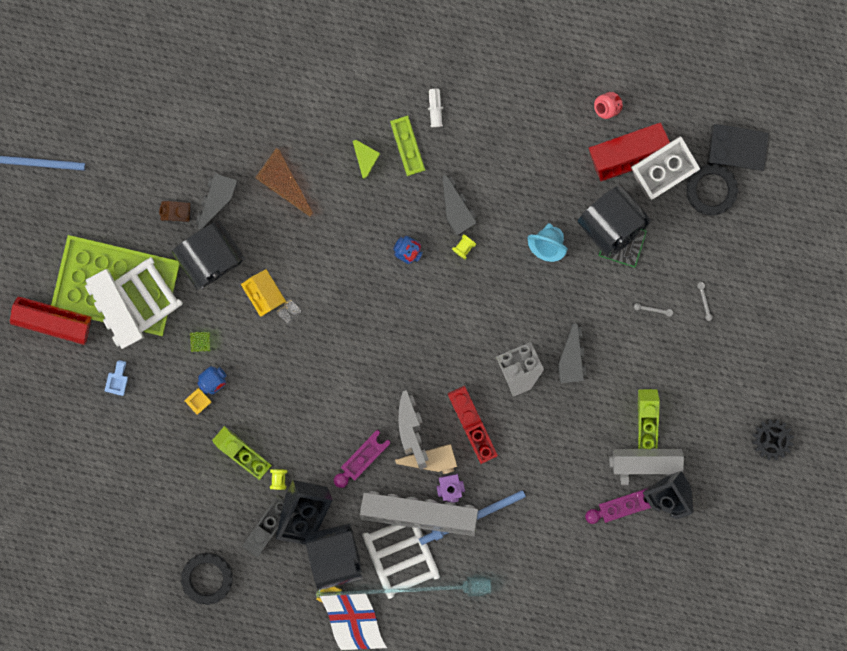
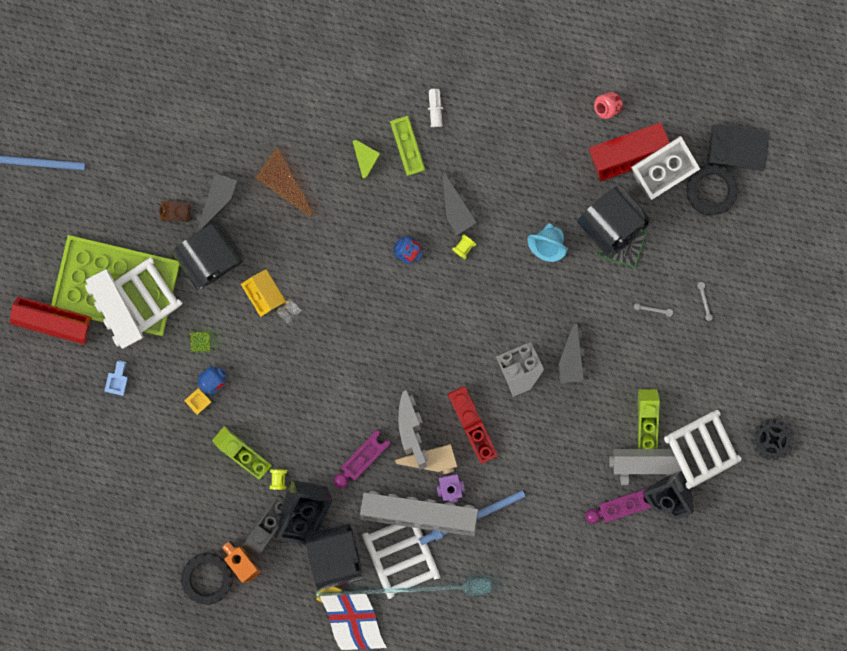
(247, 568): none -> orange torso
(686, 432): none -> white bar

